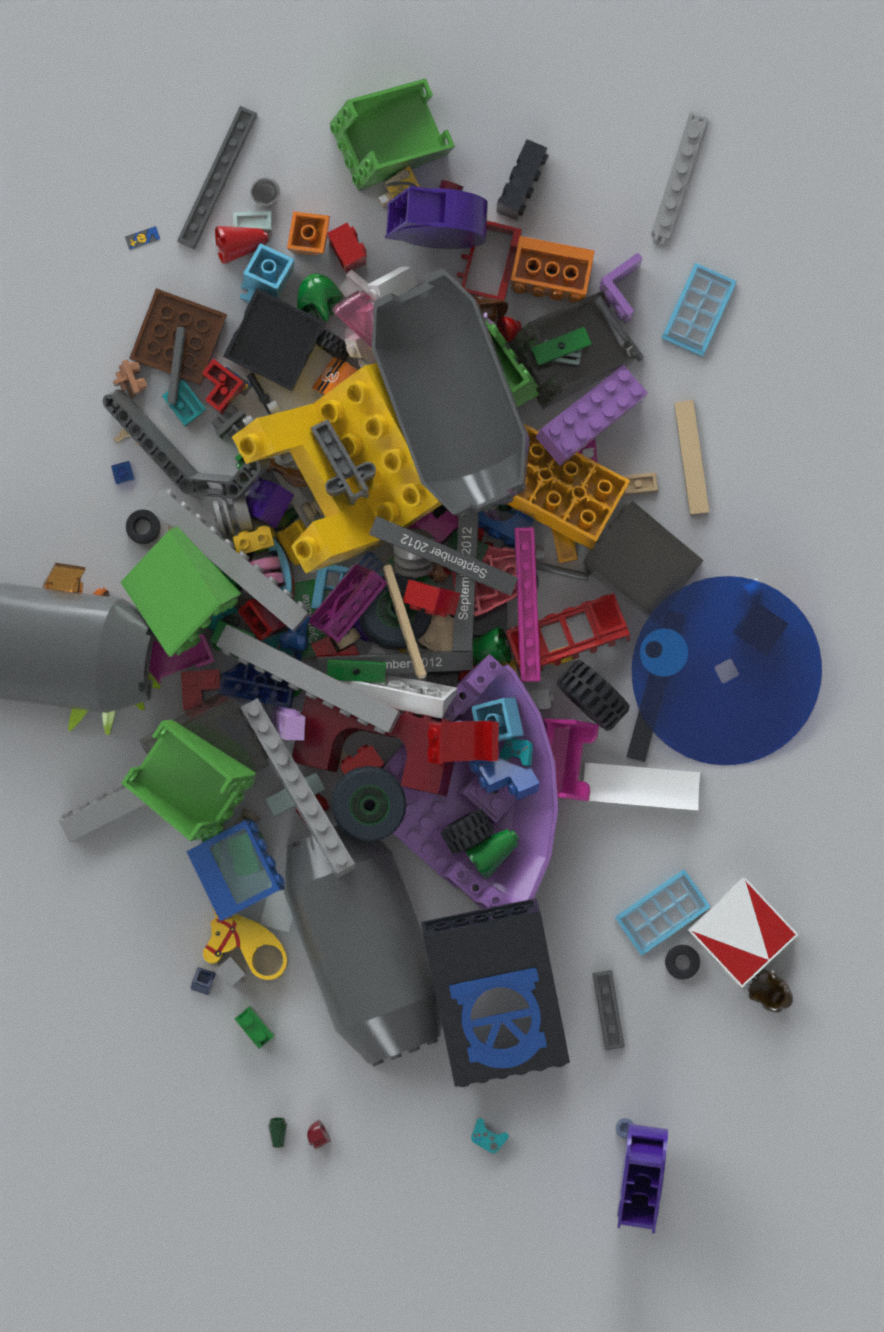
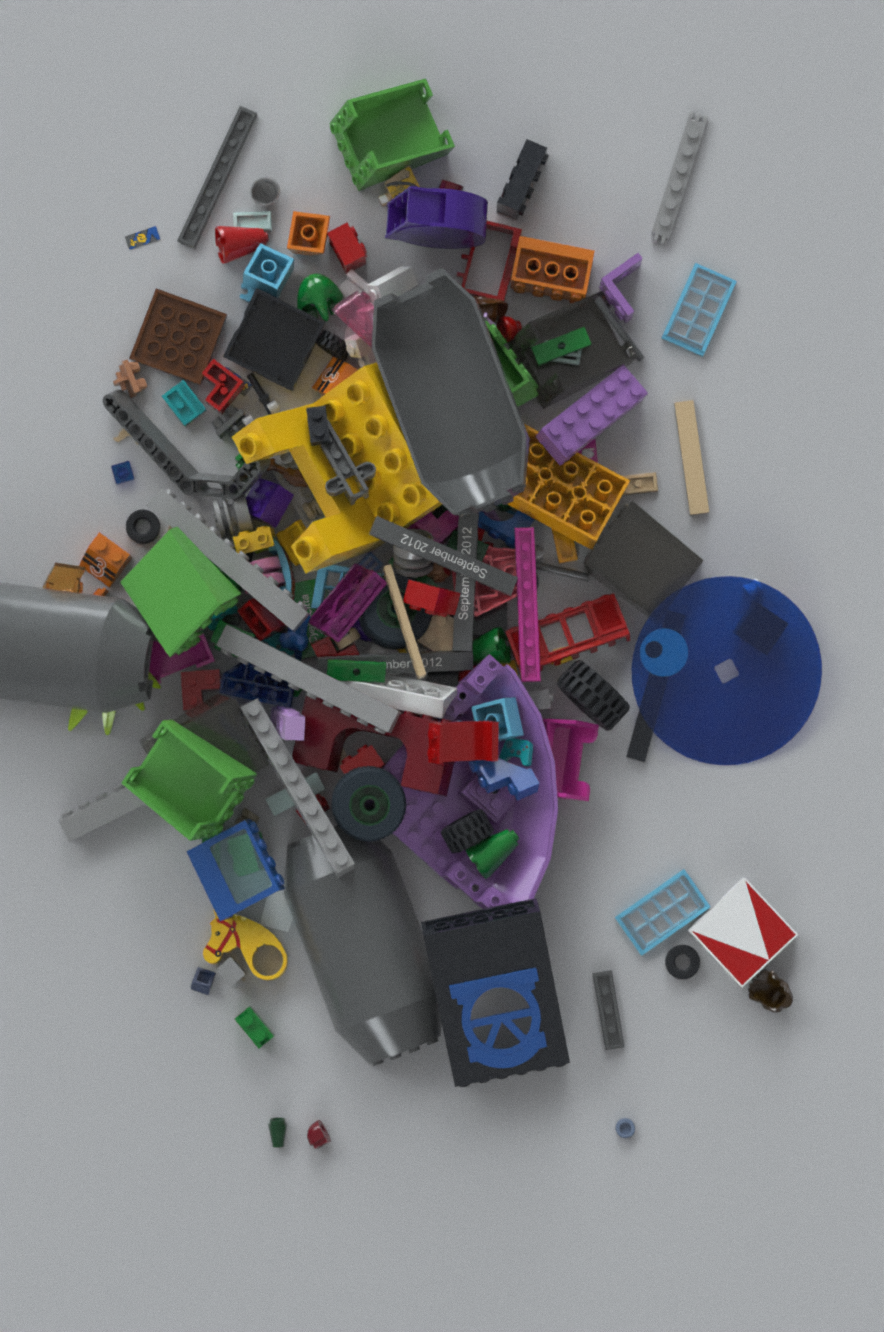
(105, 559): none -> orange slope
(176, 366): dark grey tile -> none
(288, 517): dark green cone -> none
(318, 425): none -> black plate
(486, 1138): teal piece -> none
(642, 786): white arch -> none
(642, 1176): dark purple brick -> none

